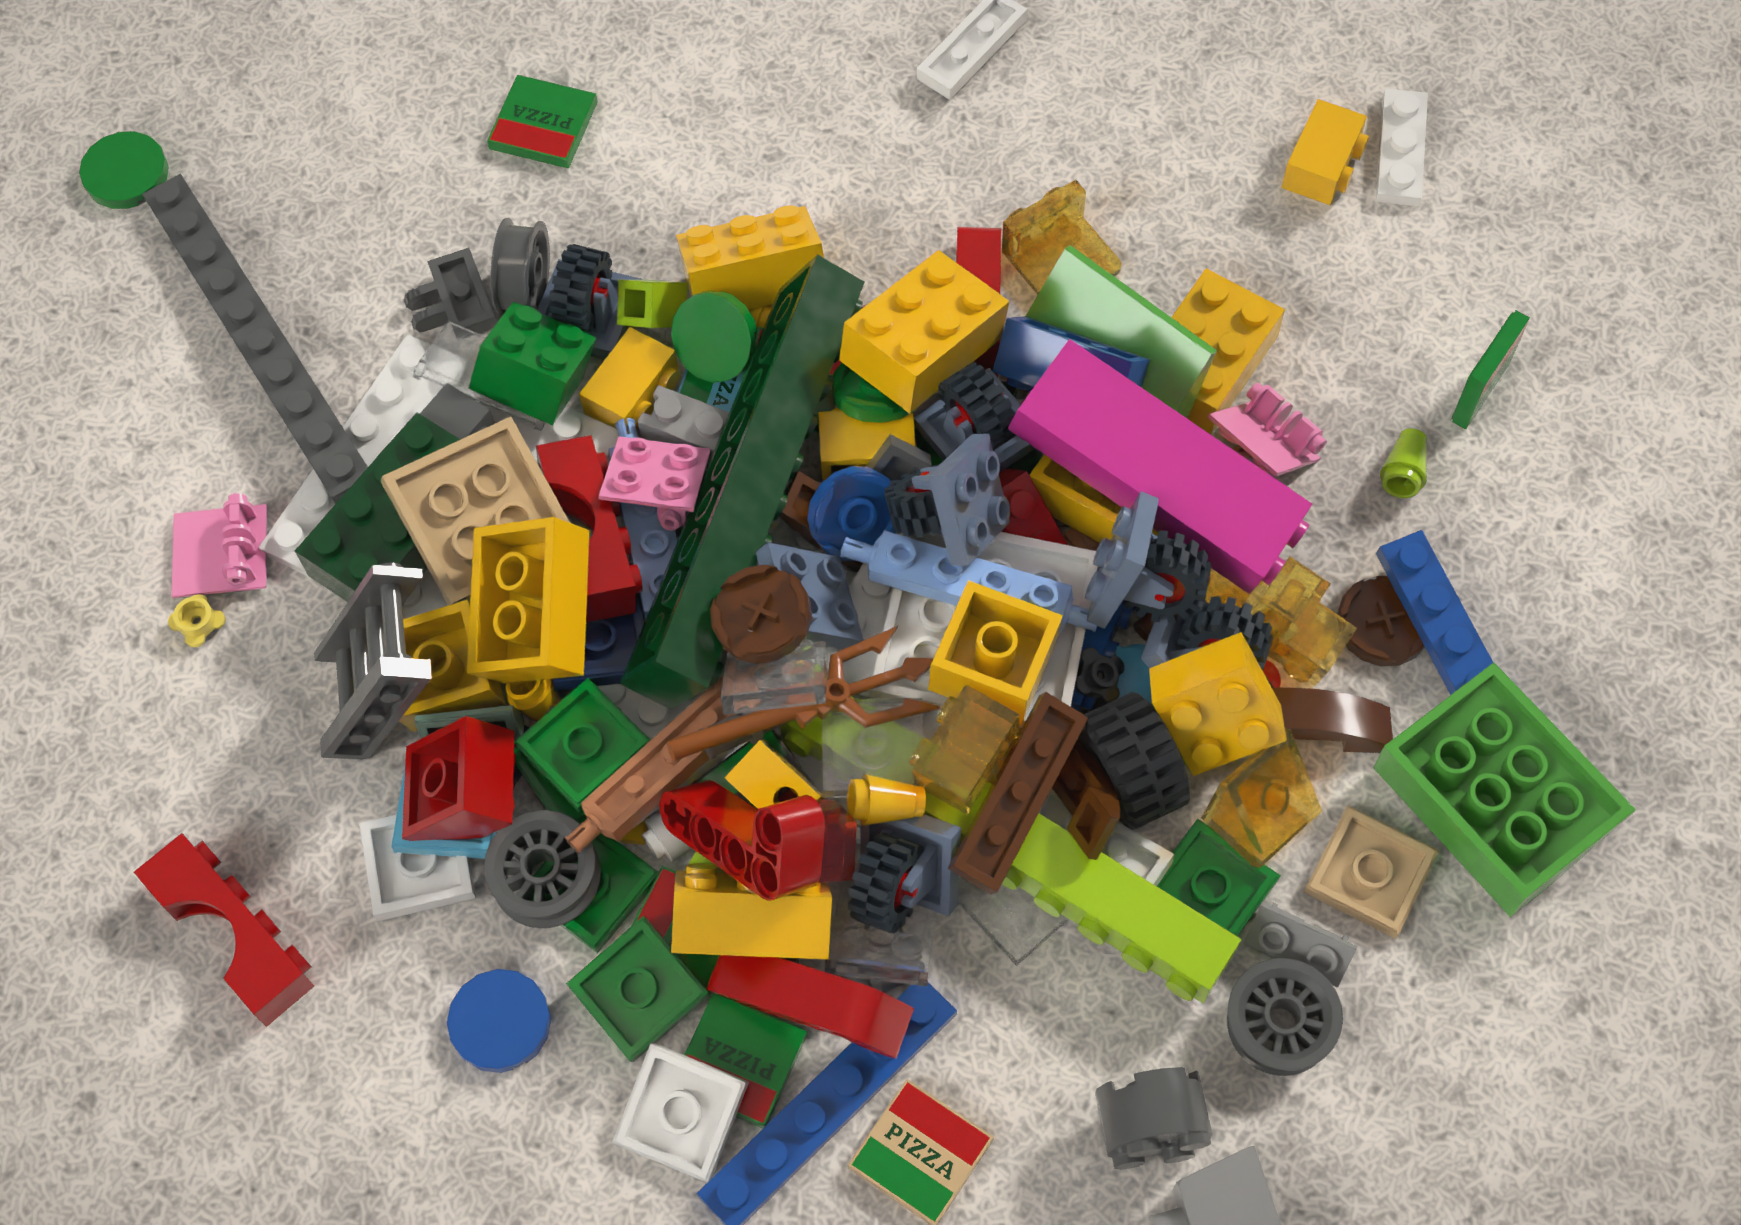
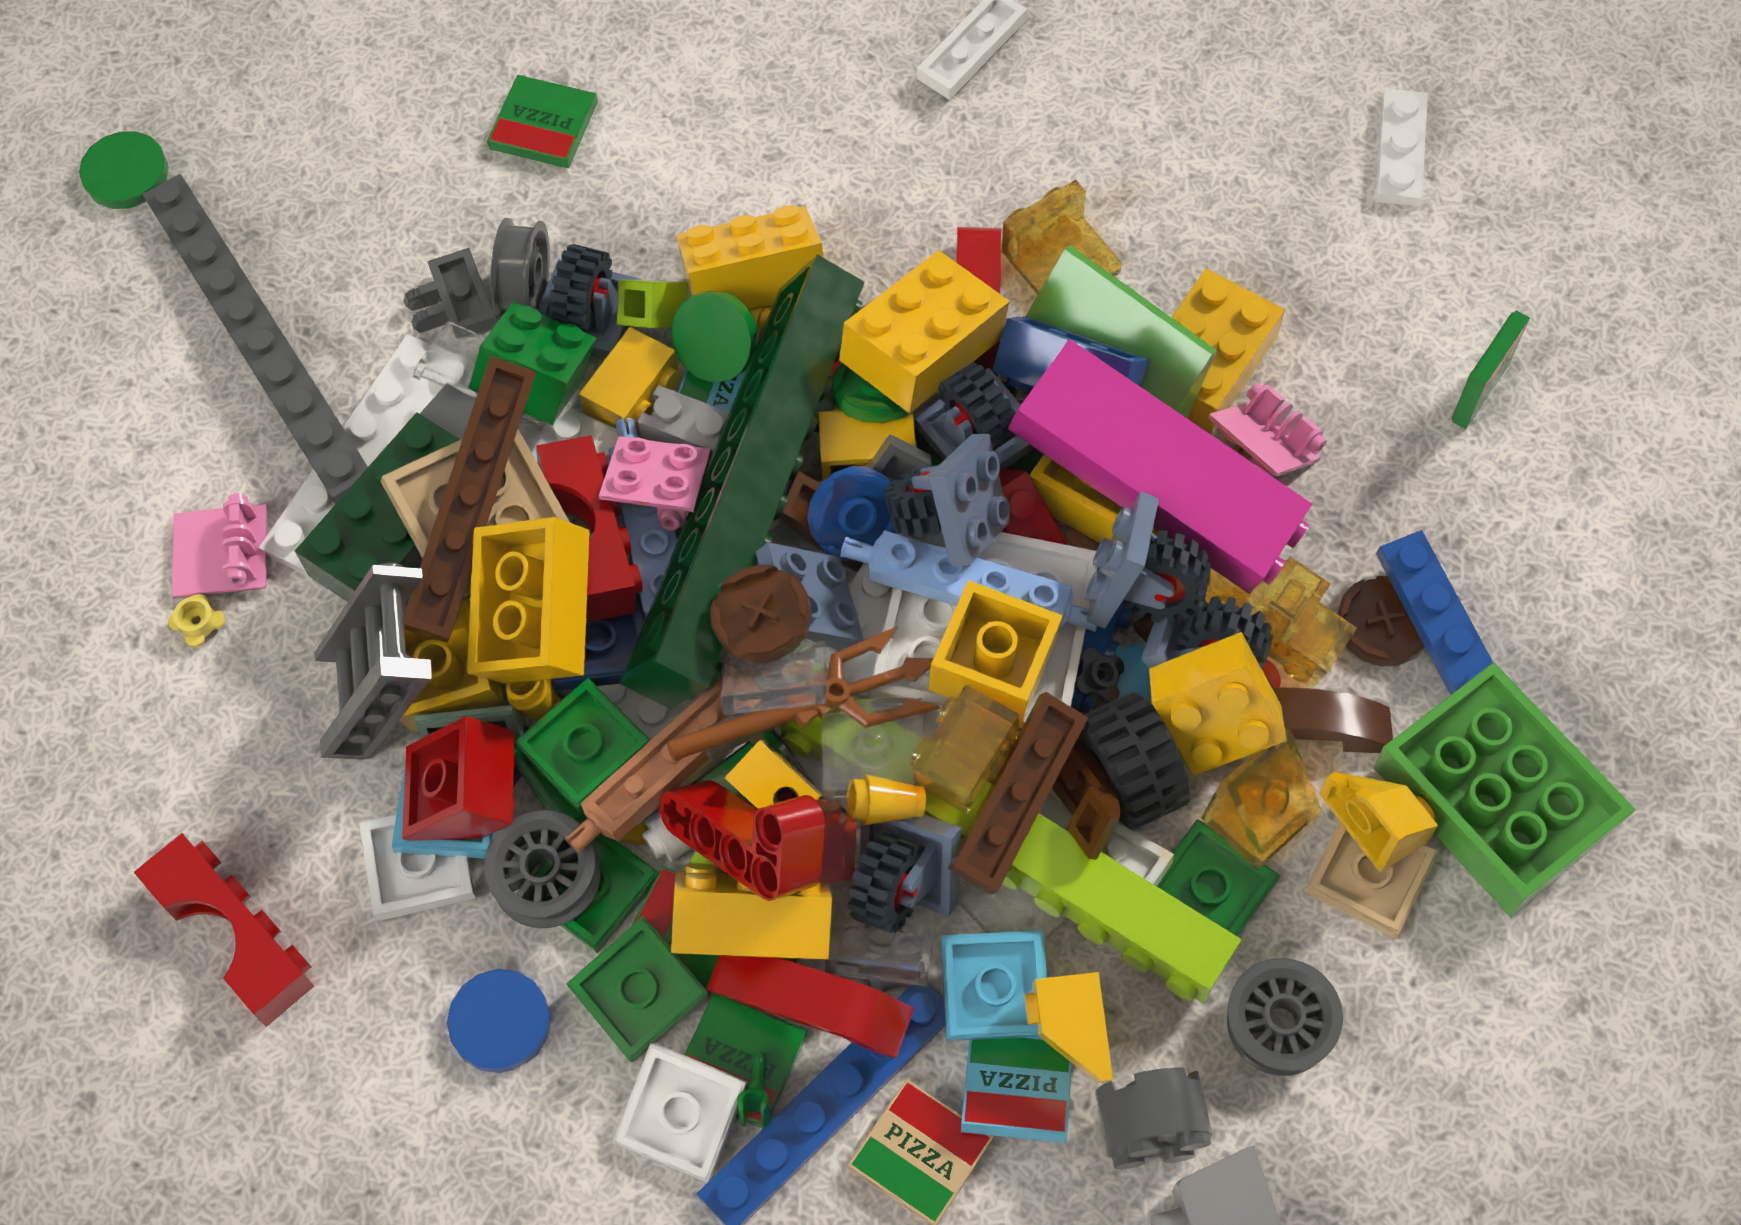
(468, 499): none -> reddish brown plate
(755, 1098): none -> green hand
(988, 981): none -> medium azure tile
(1016, 1089): none -> tile
(1072, 1021): none -> yellow slope
(1289, 937): light grey hinge -> none
(1324, 152): yellow brick -> none
(1379, 816): none -> yellow slope
(1406, 465): lime cone -> none

